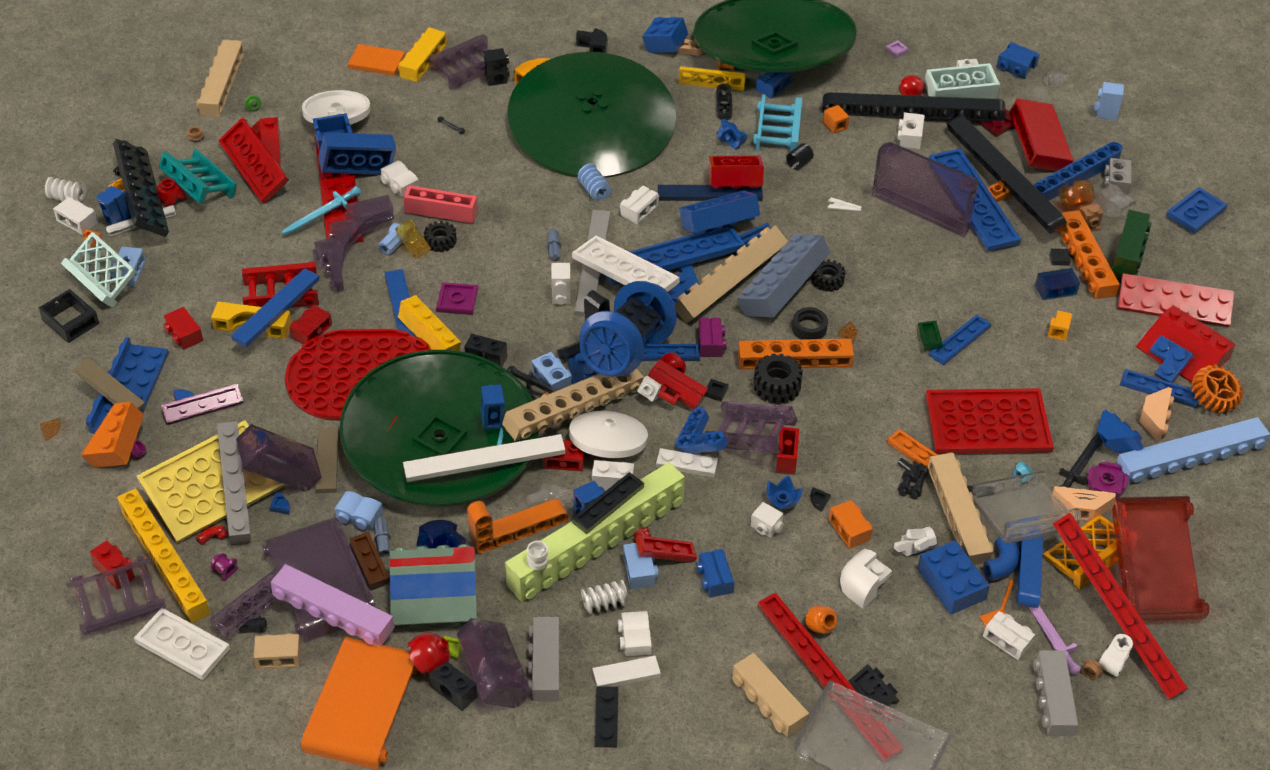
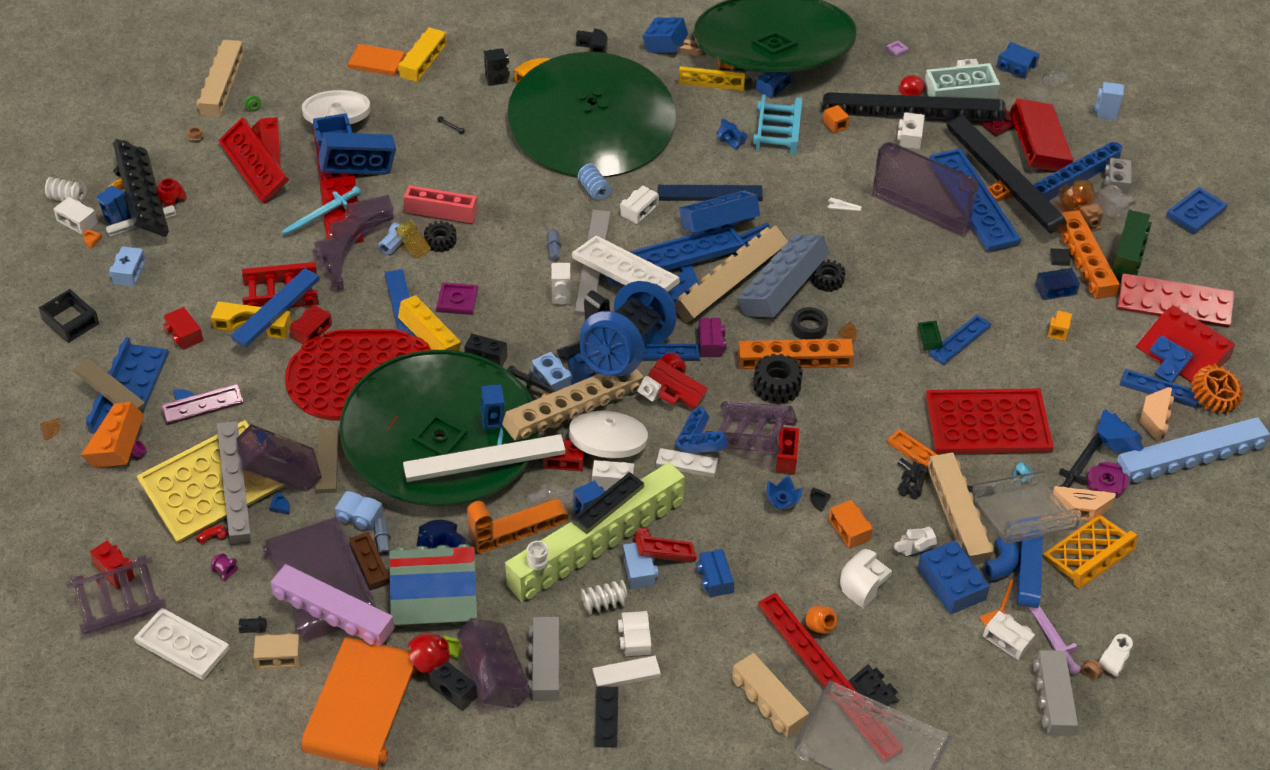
(91, 279): light aqua fence -> none
(163, 556): yellow brick -> none
(195, 185): teal fence -> none
(237, 611): fence -> none
(398, 177): white brick -> none
(455, 56): fence -> none
(716, 390): black tile -> none
(724, 97): black beam -> none
(736, 171): red brick -> none
(767, 520): white brick -> none
(801, 154): black piece -> none
(1120, 607): red plate -> none
(1157, 557): clear red windscreen -> none

